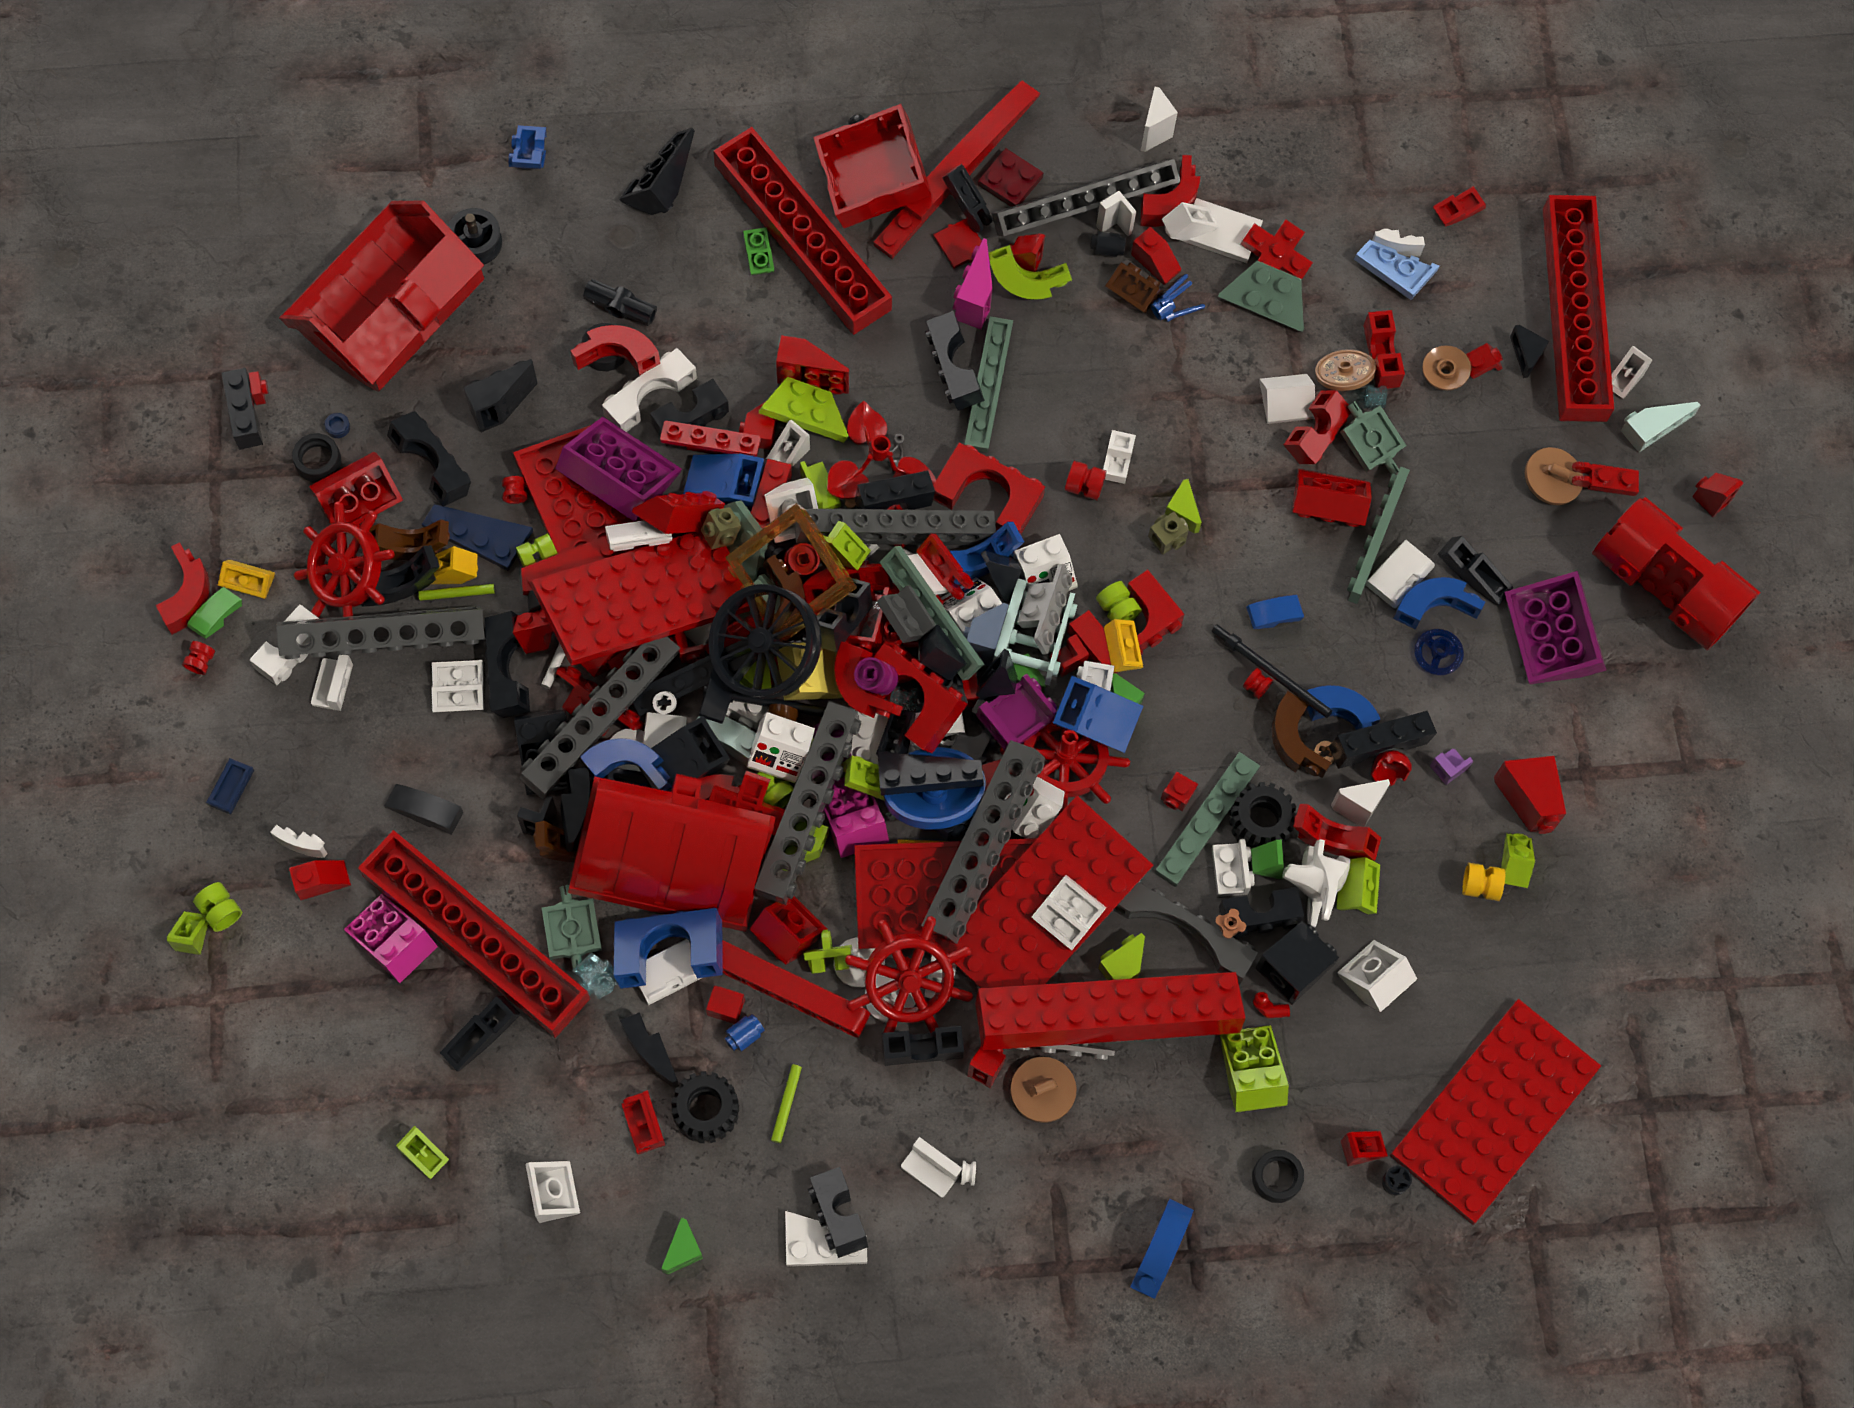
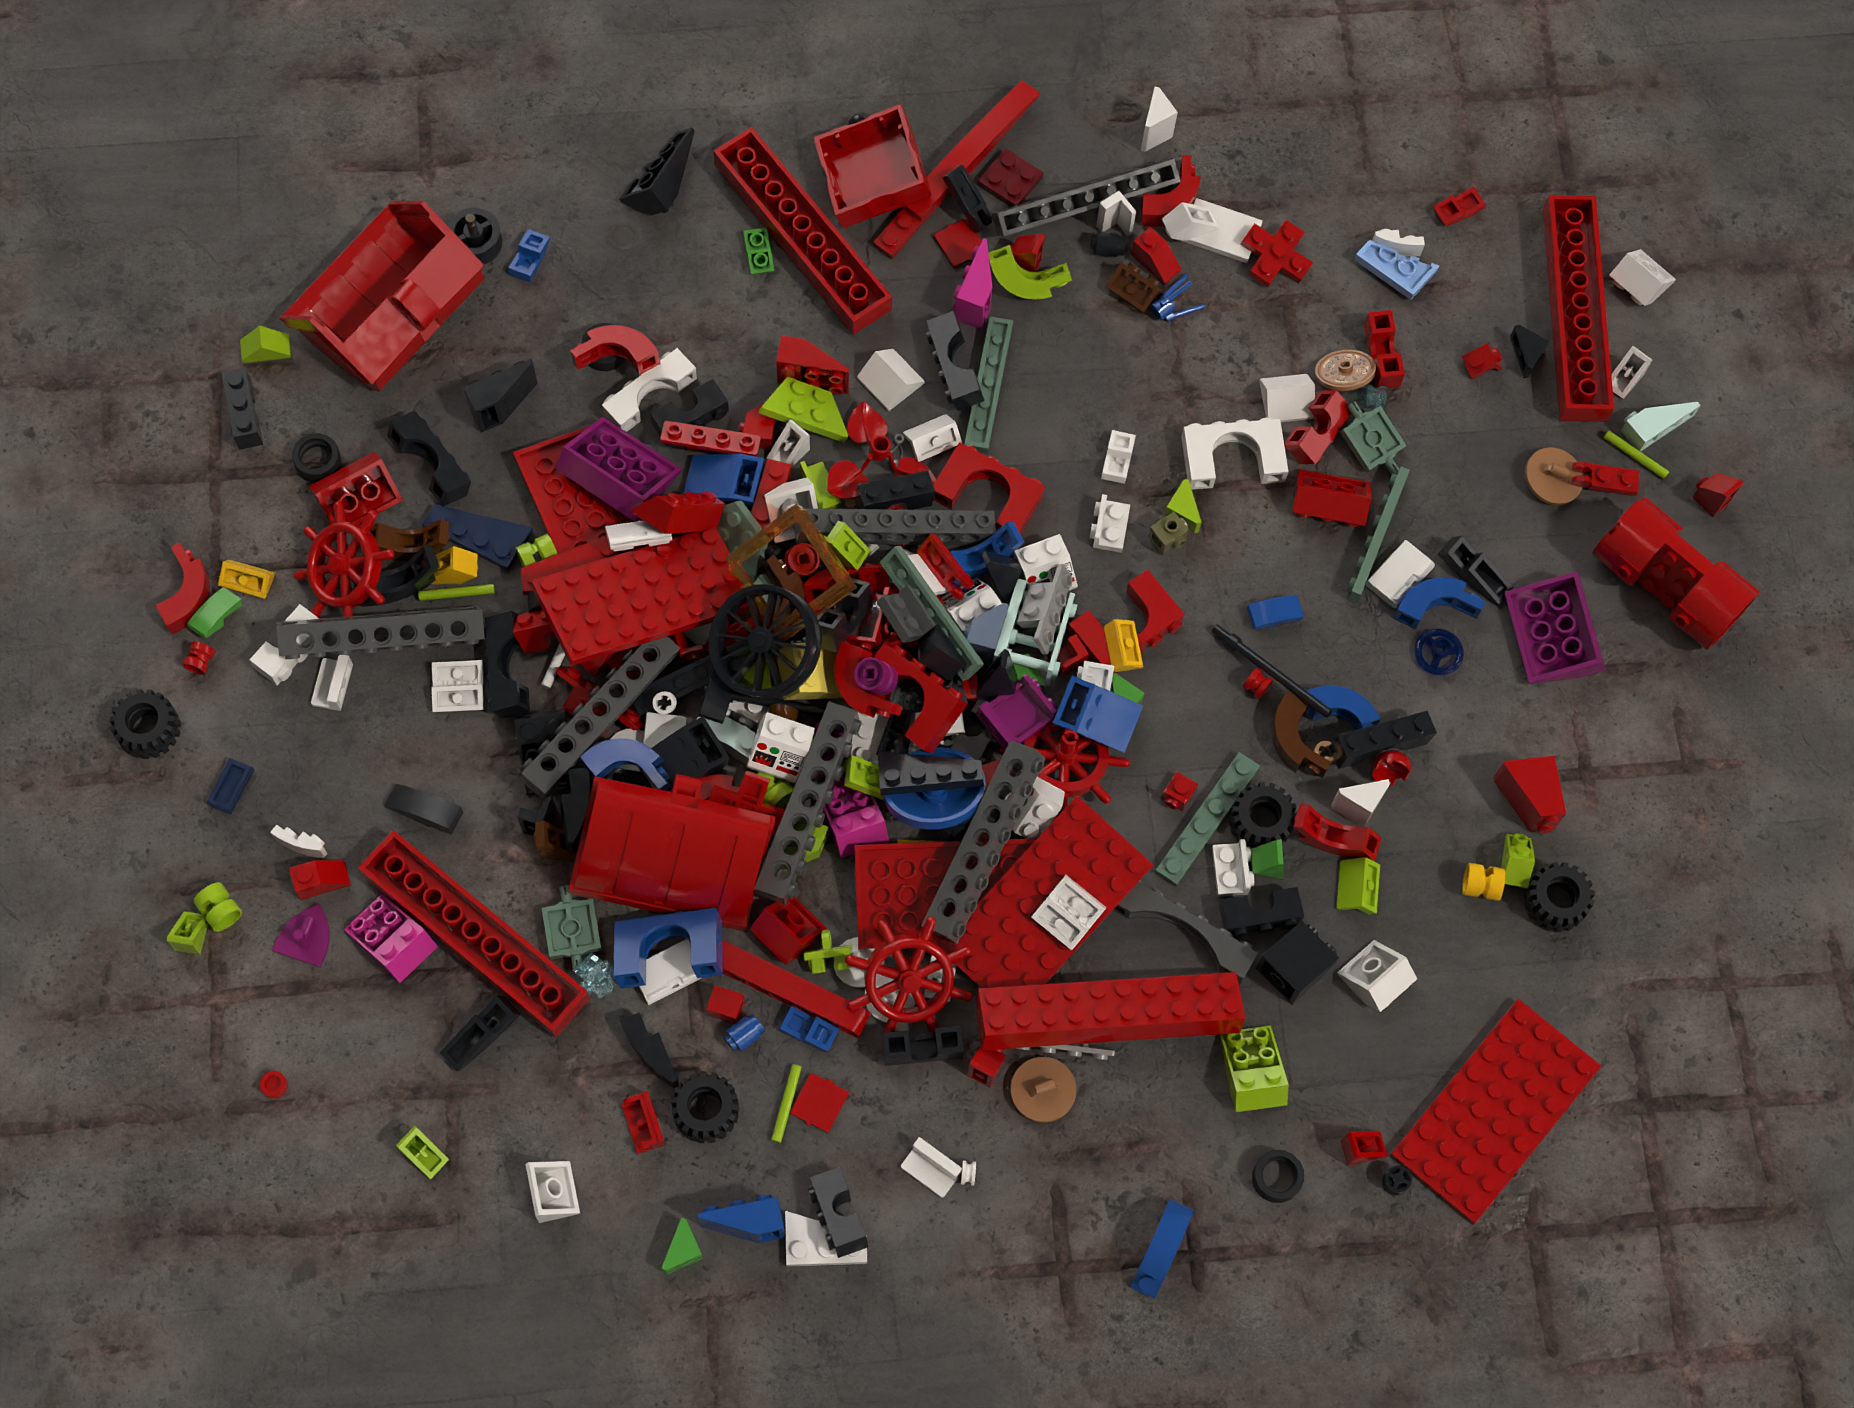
(132, 710): none -> black tyre
(258, 388): red plate -> none
(264, 345): none -> lime slope
(273, 1084): none -> red tile
(305, 937): none -> magenta shield
(337, 425): dark blue tile -> none
(514, 490): red wheel -> none
(528, 148): blue cylinder -> none
(529, 255): none -> blue slope
(620, 302): black piece -> none
(720, 527): olive brick -> none
(750, 1221): none -> blue slope
(808, 1029): none -> blue slope
(819, 1102): none -> red piece
(889, 378): none -> white slope
(933, 437): none -> white panel
(1085, 480): red wheel -> none
(1111, 525): none -> white bracket
(1117, 601): lime wheel -> none
(1125, 961): lime slope -> none
(1227, 930): nougat plate -> none
(1261, 436): none -> white arch
(1268, 294): sand green wing -> none
(1268, 1009): red arm -> none
(1318, 880): white piece -> none
(1446, 358): medium nougat dish -> none
(1450, 765): medium lavender panel -> none
(1567, 879): none -> black tyre
(1636, 454): none -> lime bar
(1641, 277): none -> white slope

